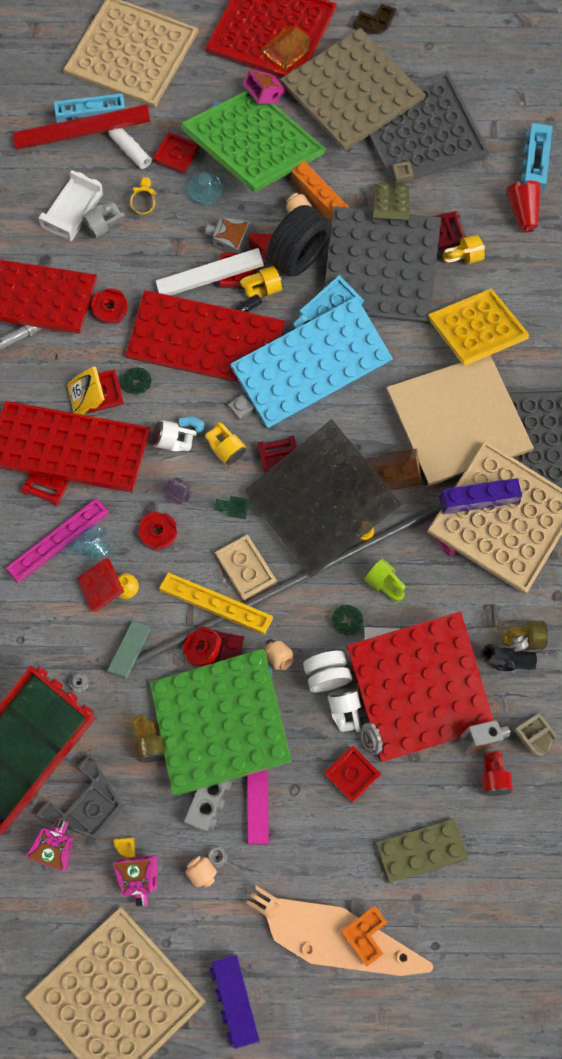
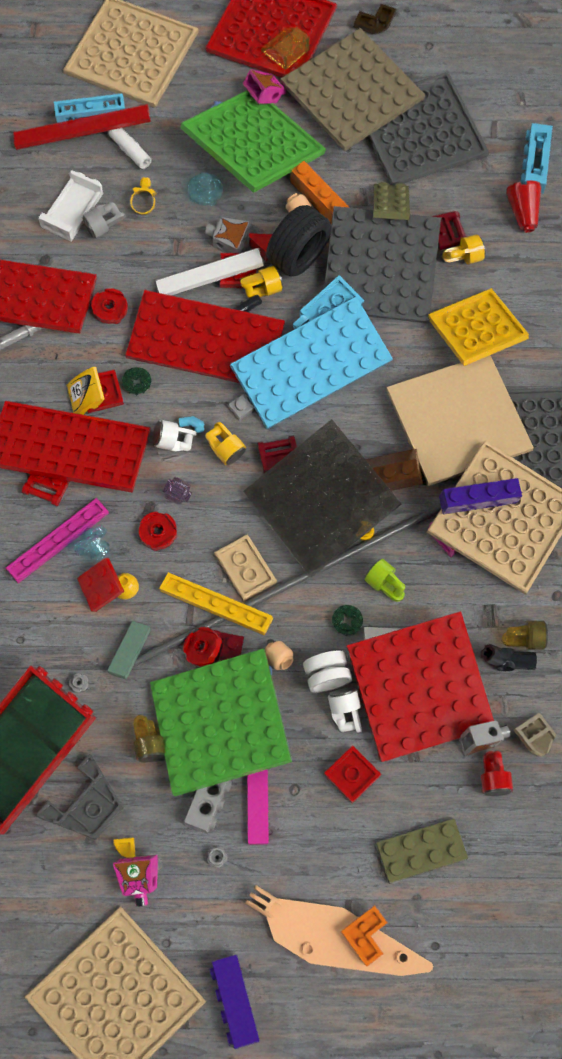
(53, 846): torso -> none
(176, 152): red plate -> none
(201, 872): light nougat head -> none
(236, 507): clear green plate -> none
(371, 738): light grey gear -> none
(403, 172): dark tan plate -> none
(519, 643): light grey plate -> none

